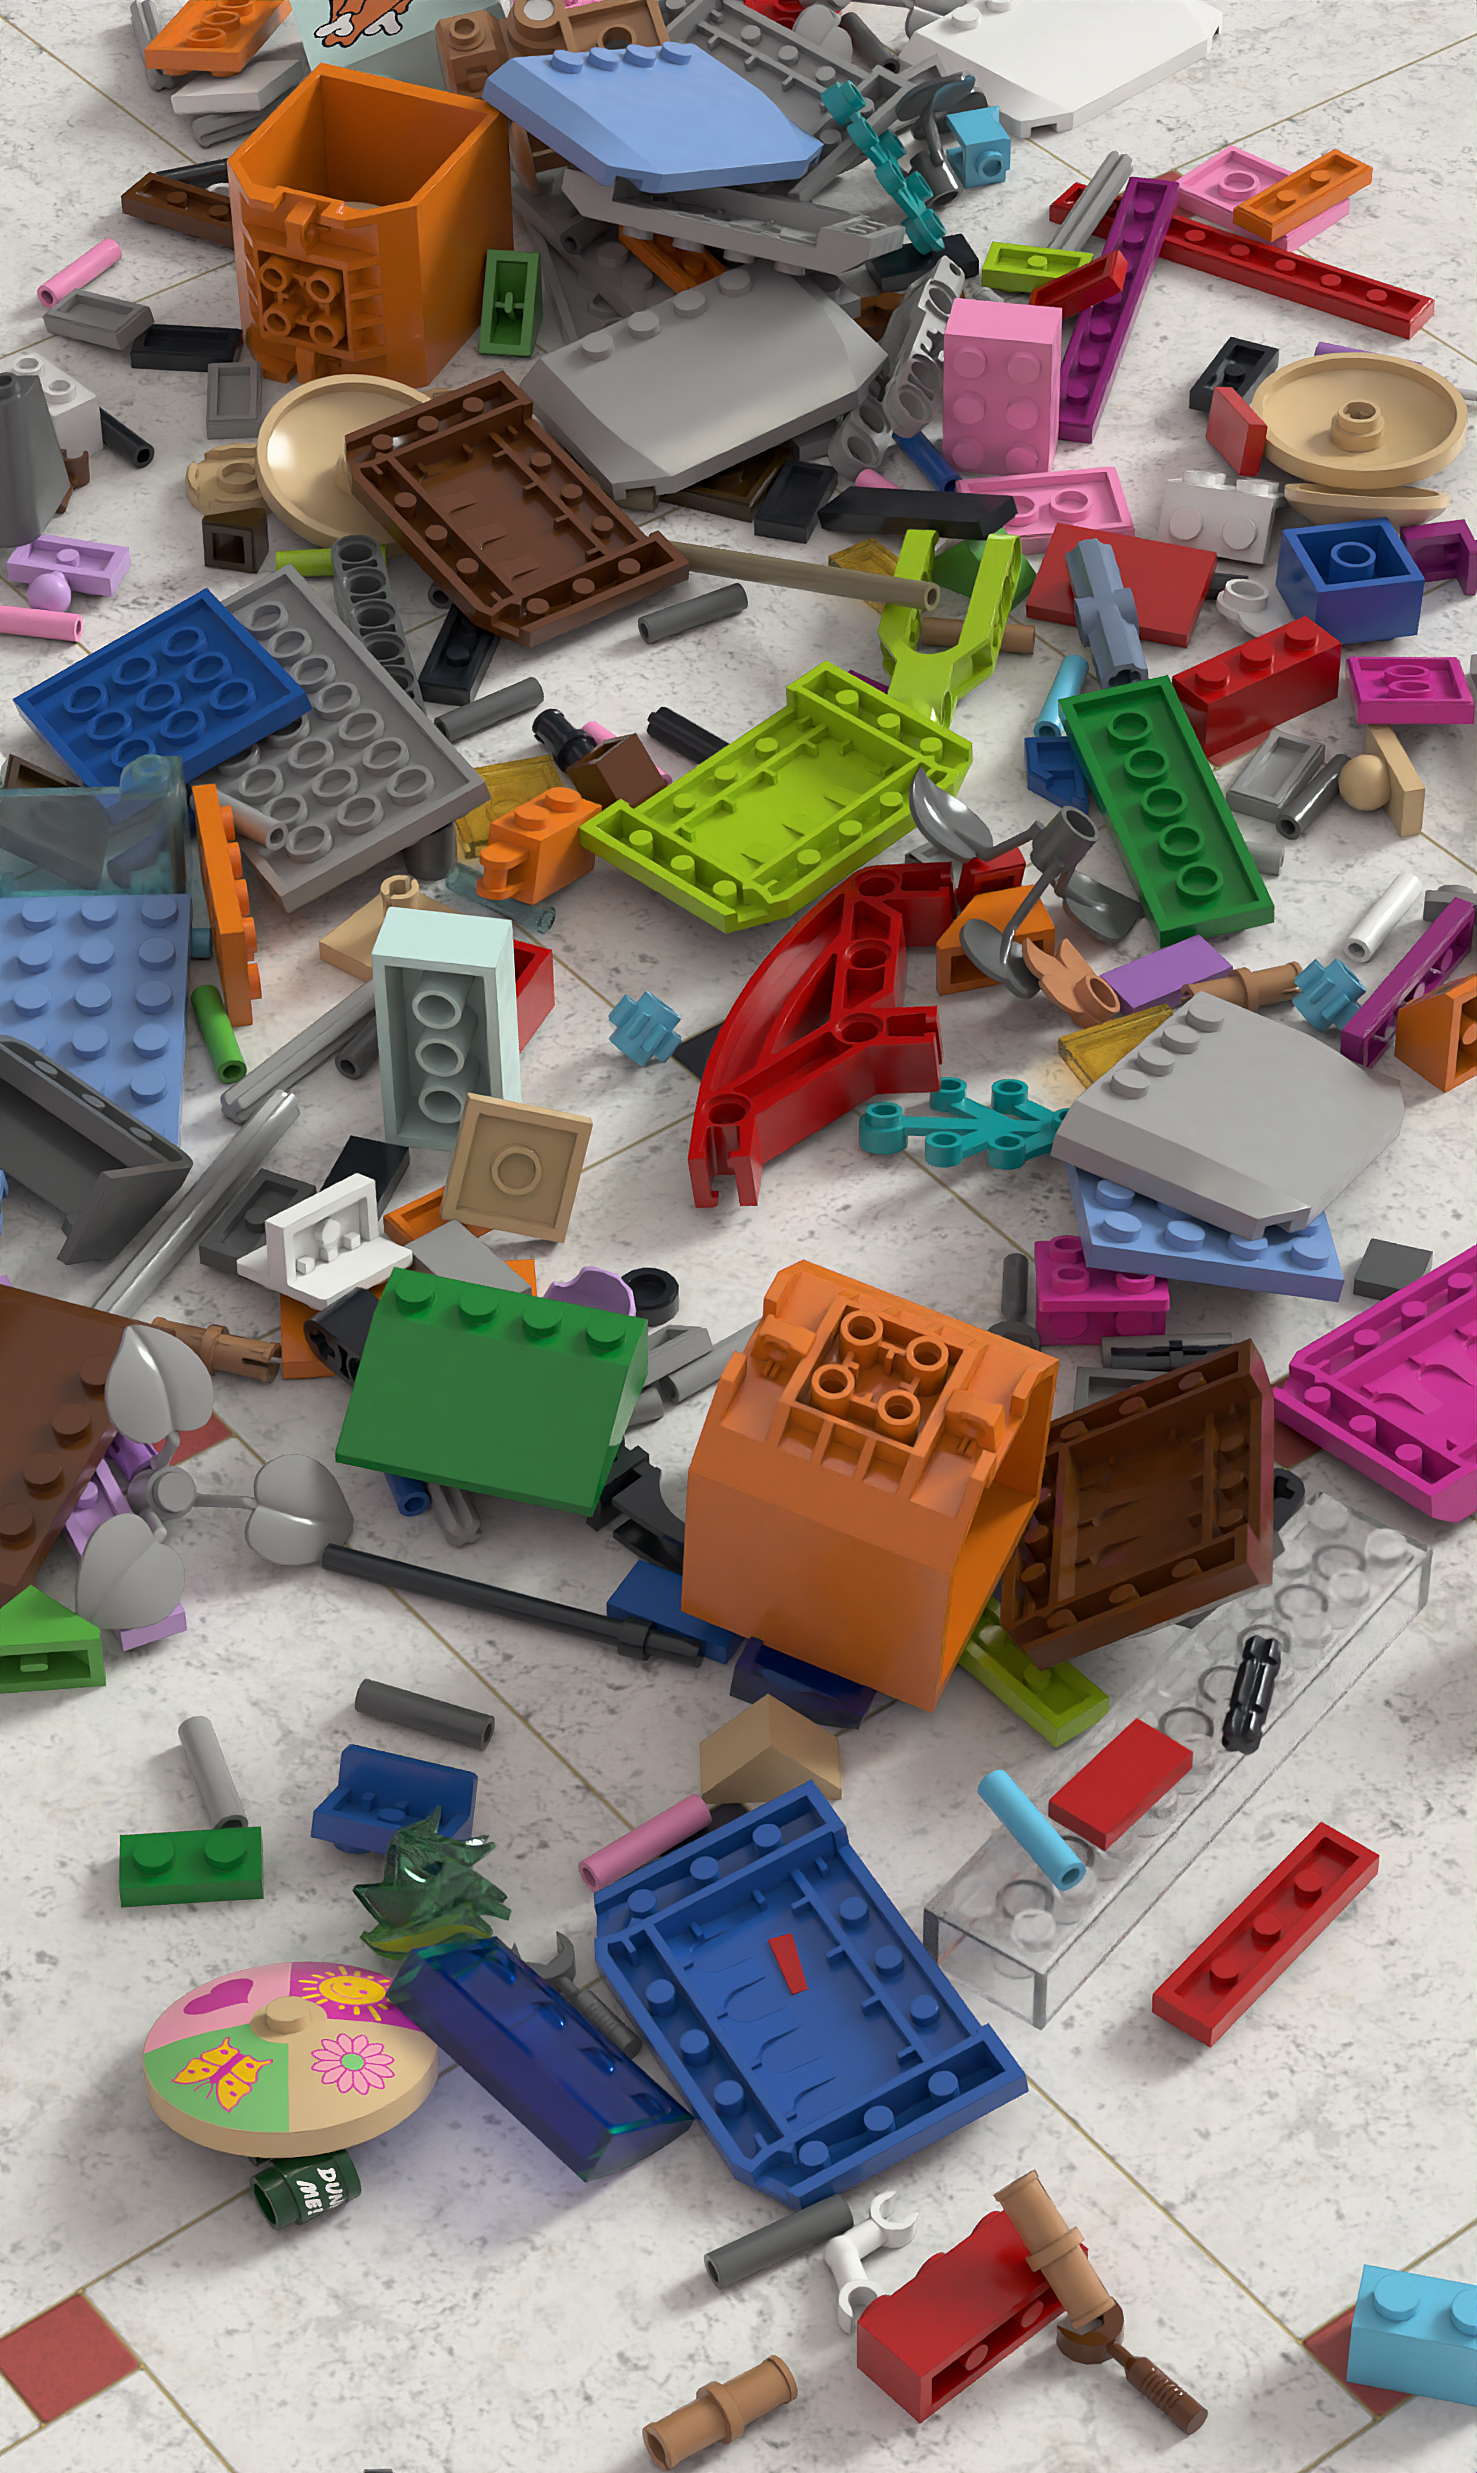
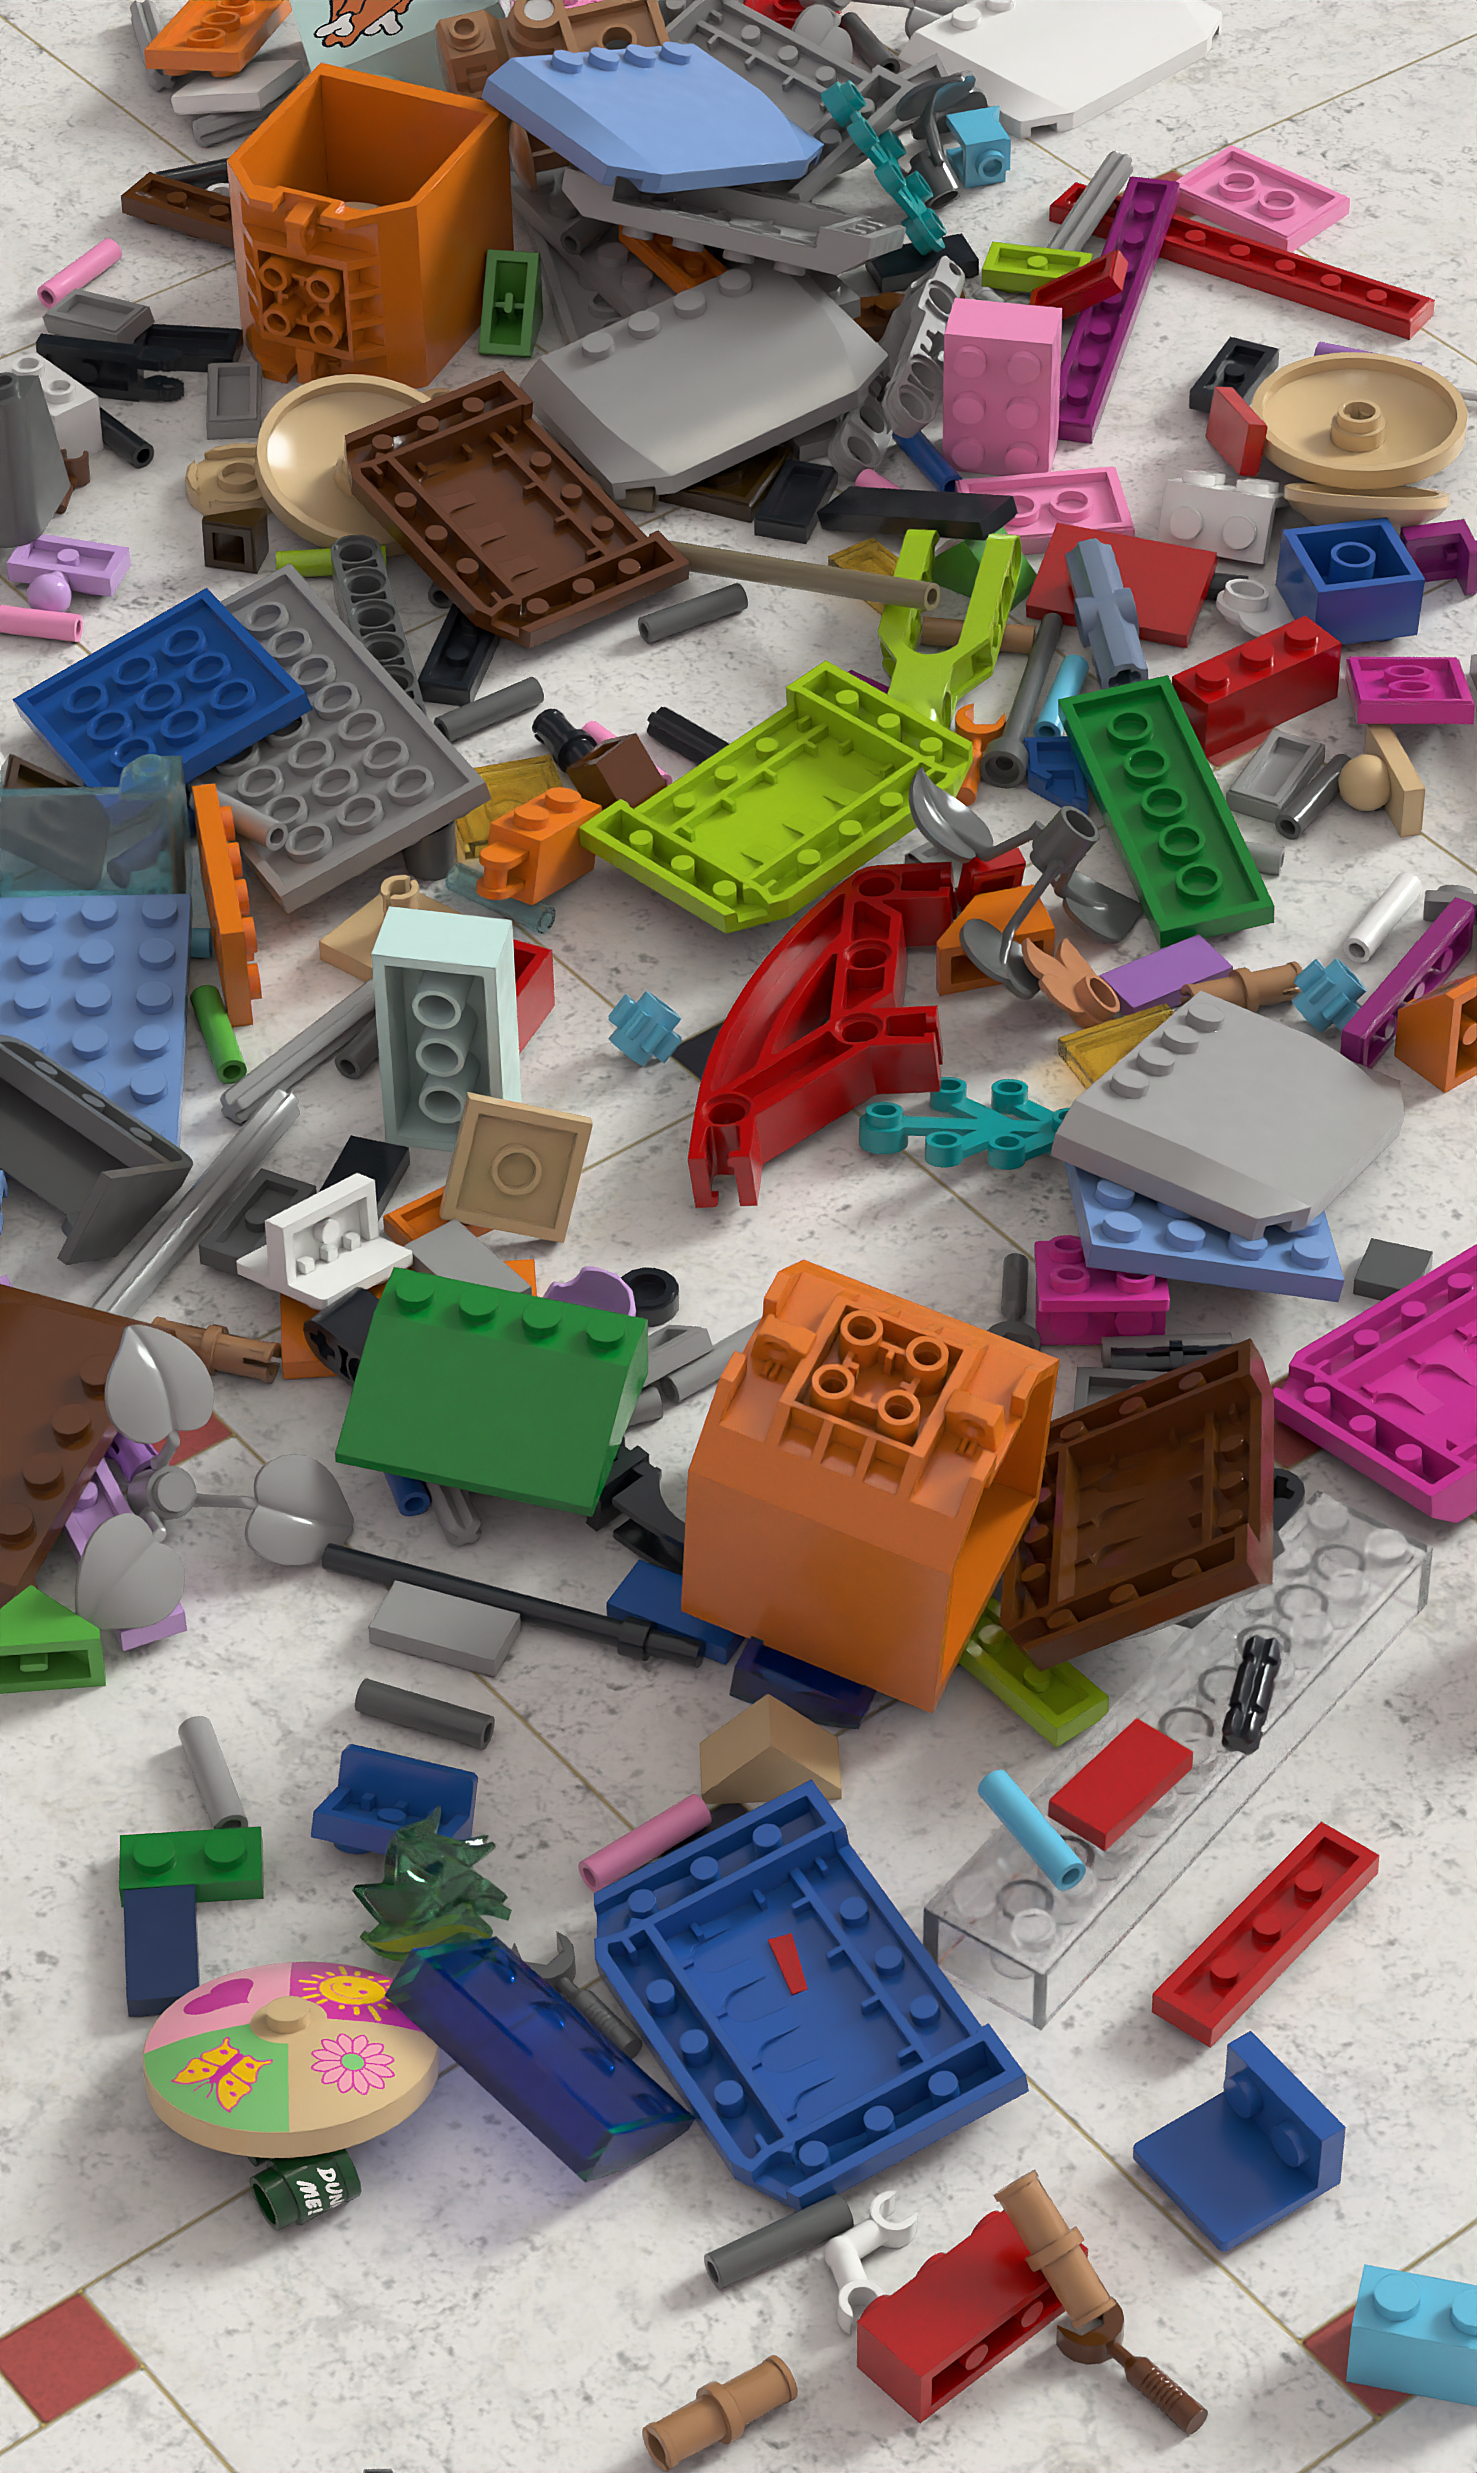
(115, 368): none -> black hinge
(160, 1947): none -> dark blue tile
(444, 1628): none -> light grey tile
(980, 736): none -> orange piece
(1006, 757): none -> dark grey piece
(1248, 2150): none -> blue bracket
(1302, 195): orange tile -> none

